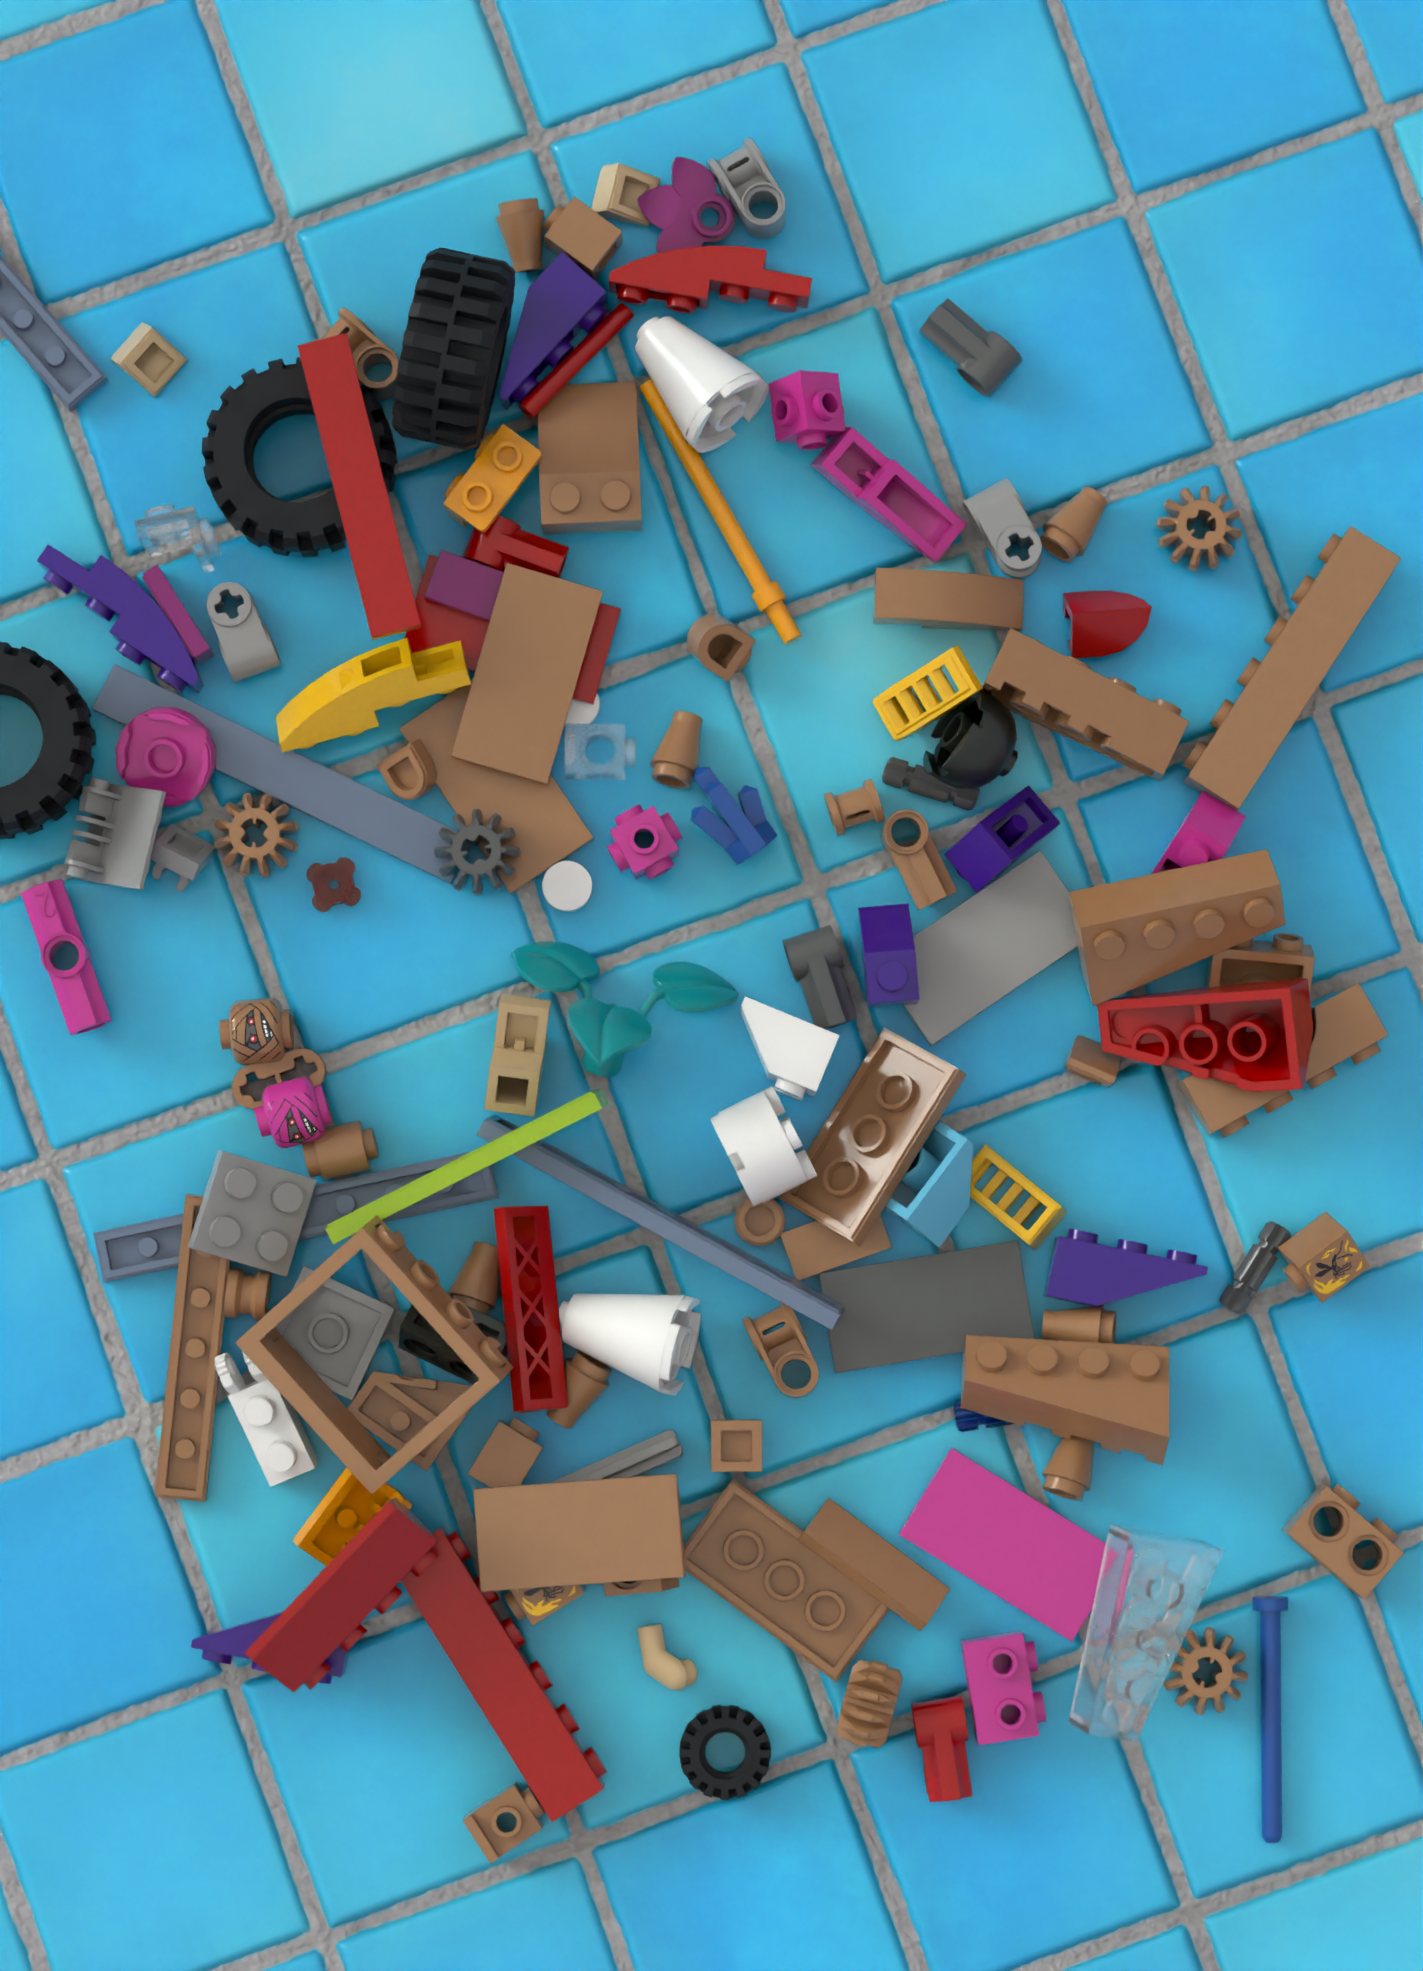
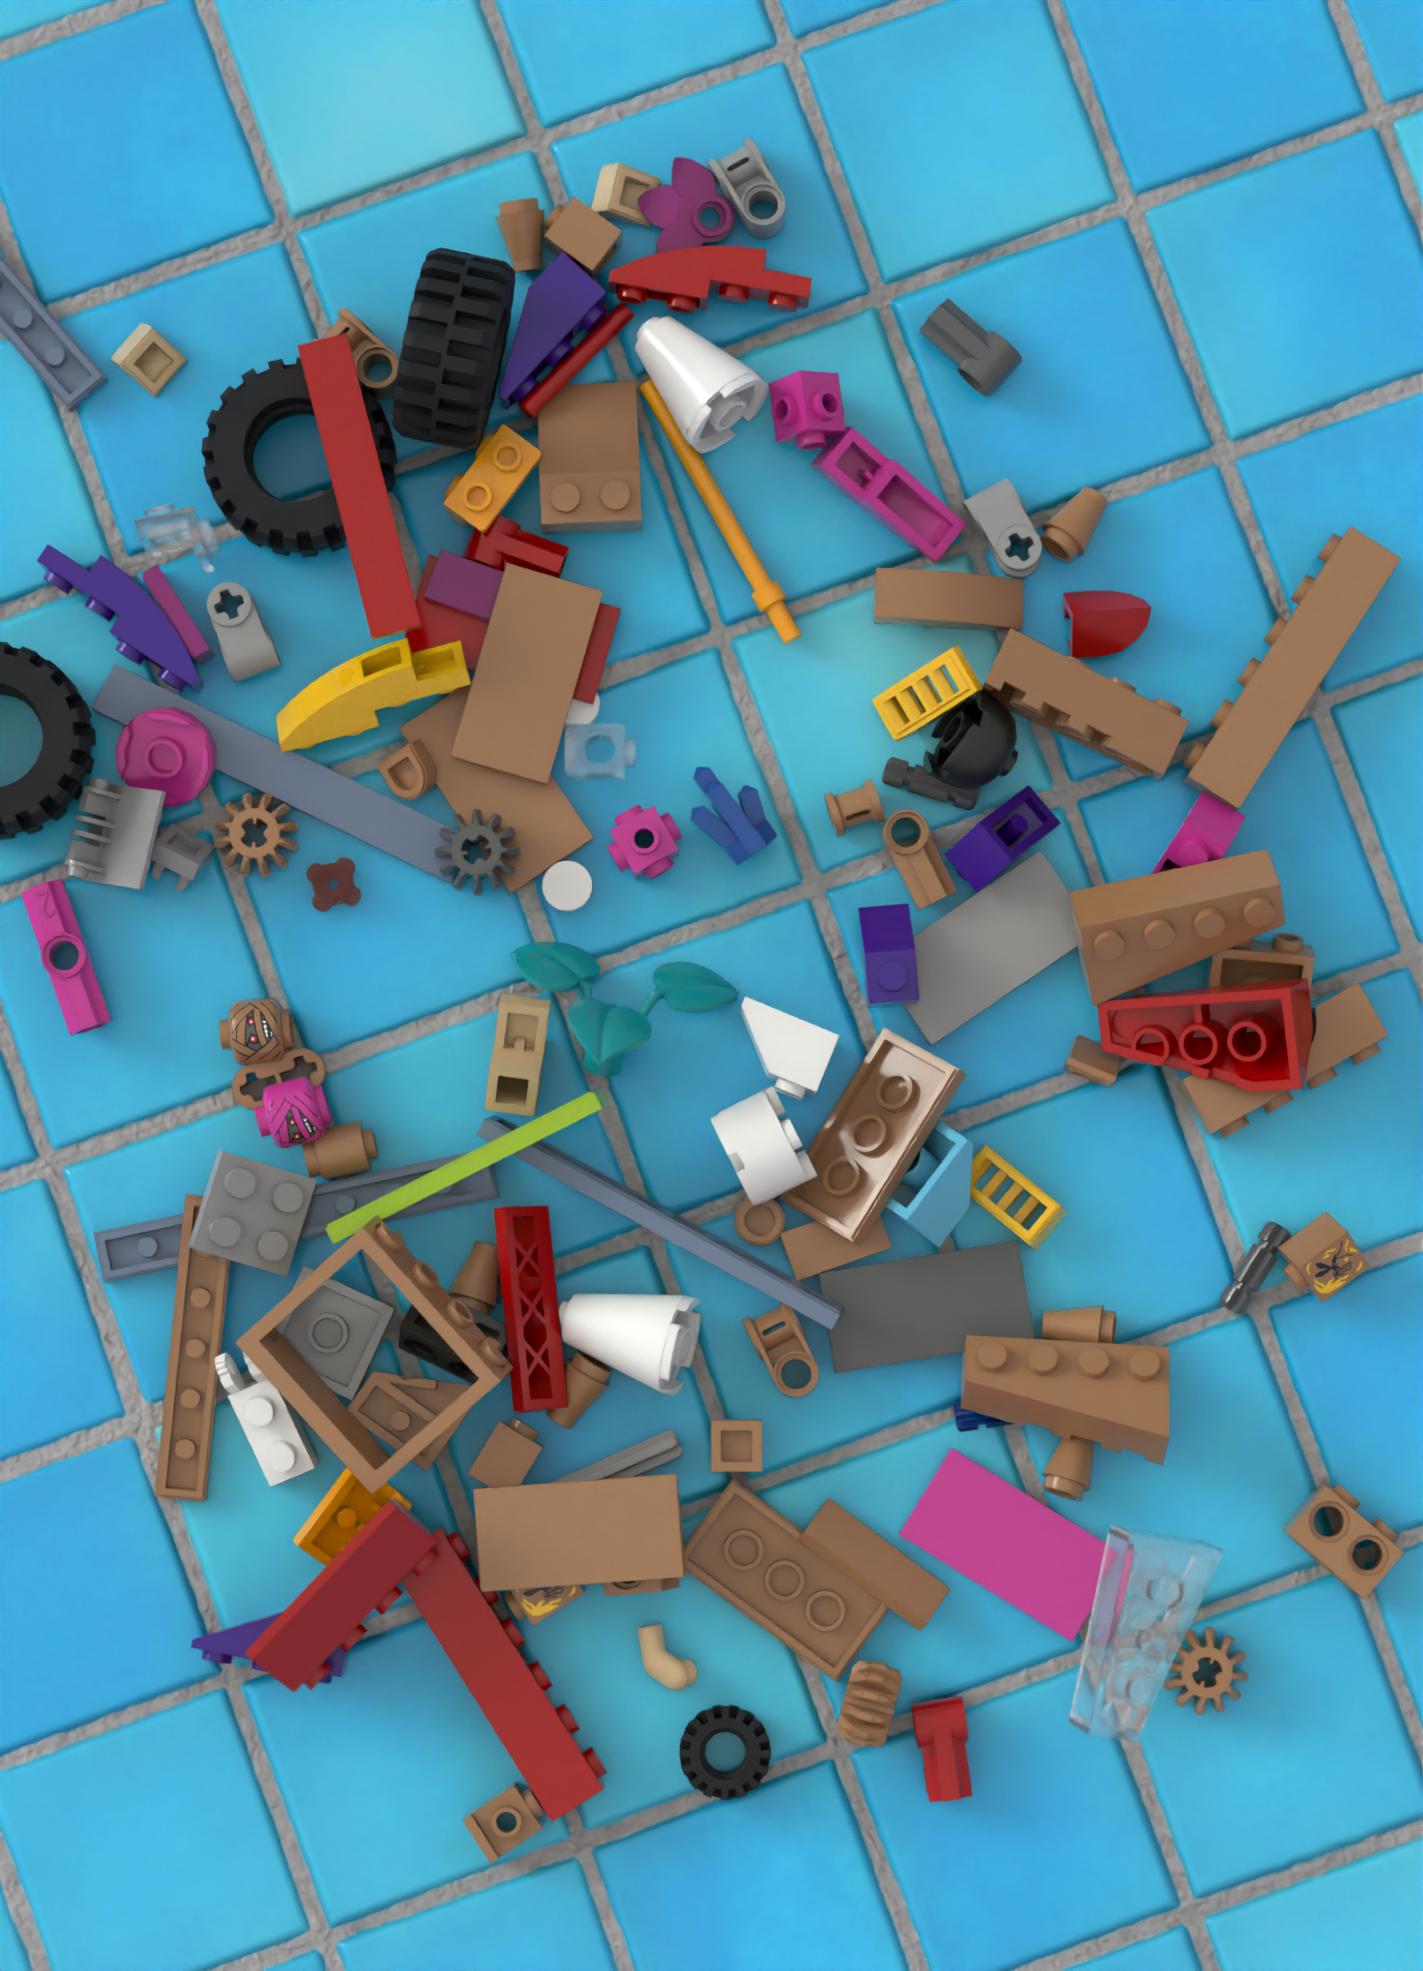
(247, 1294): medium nougat wheel -> none
(678, 751): medium nougat cone -> none
(719, 645): medium nougat plate -> none
(817, 966): dark grey piece -> none
(1001, 1687): dark pink brick -> none
(1101, 1274): dark purple slope -> none
(1213, 541): medium nougat gear -> none
(1271, 1713): blue bar -> none

